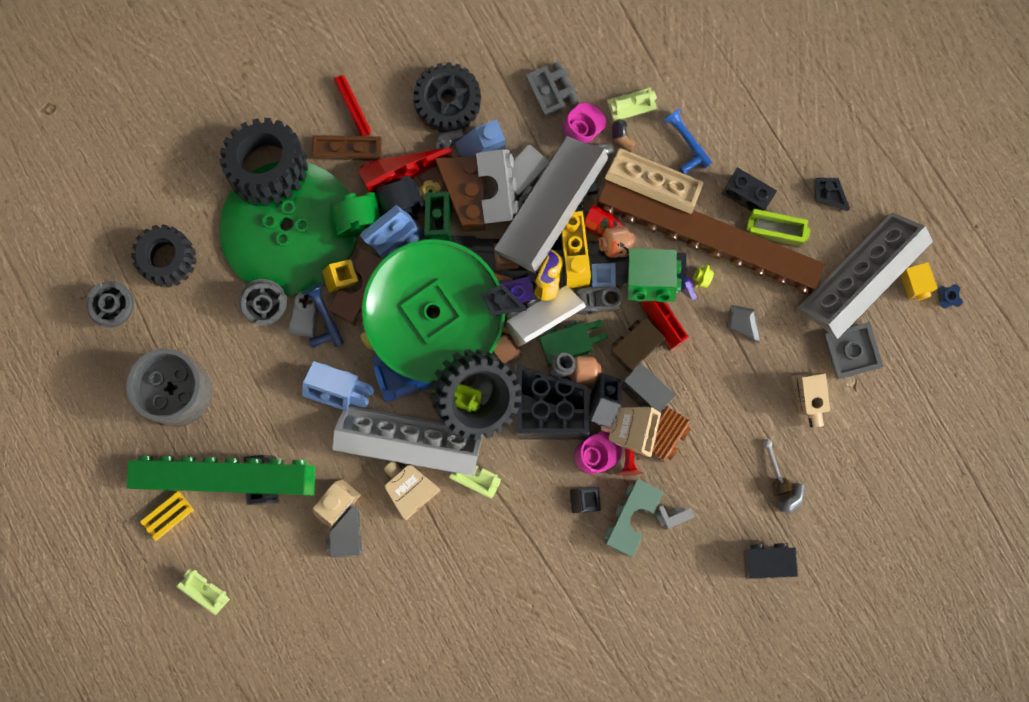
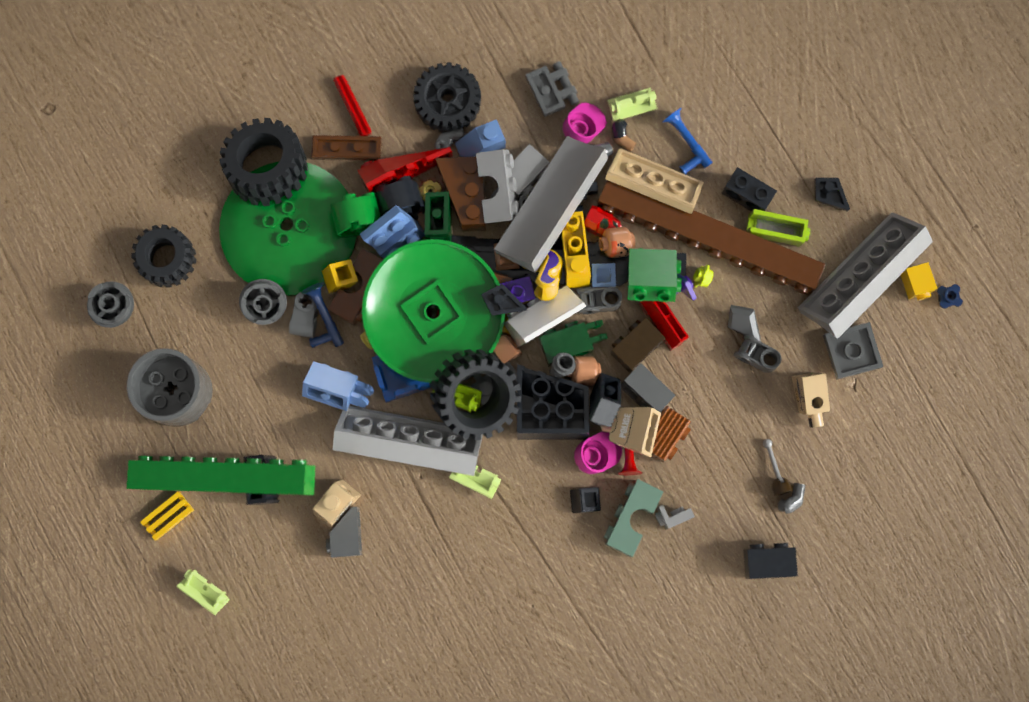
(408, 488): tan torso -> none
(756, 354): none -> dark grey piece

